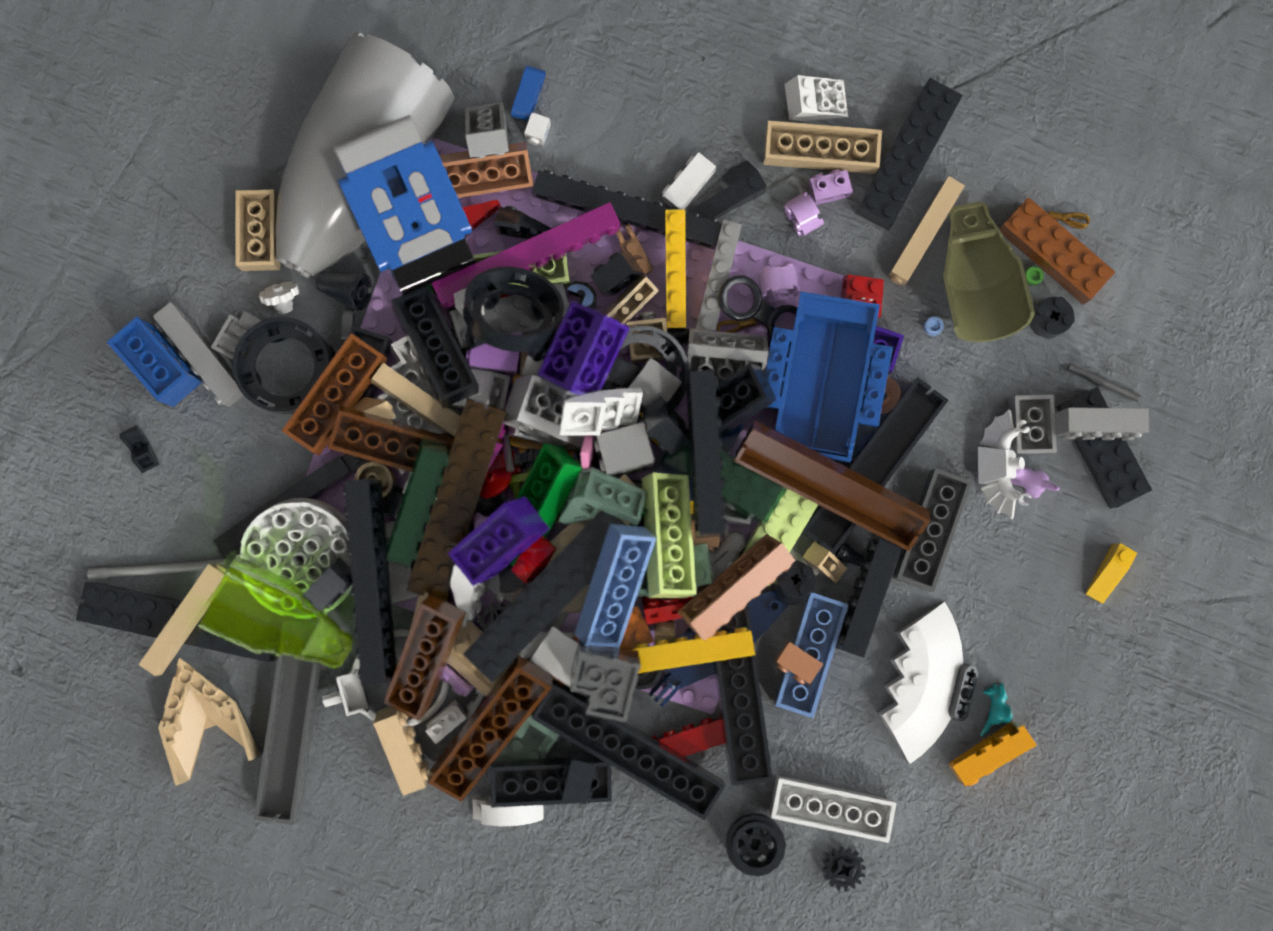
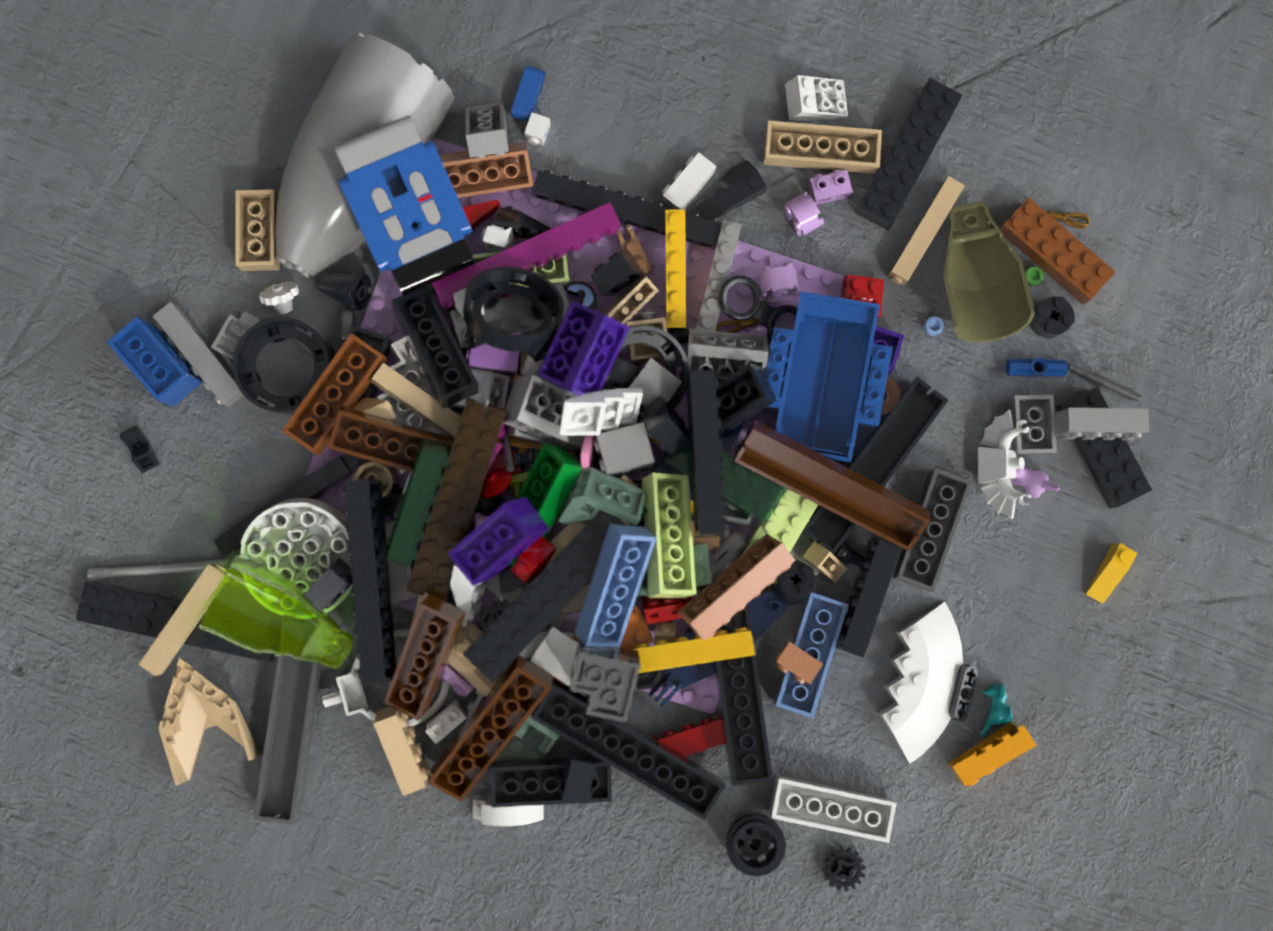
(497, 238): none -> white window
(1047, 367): none -> blue piece

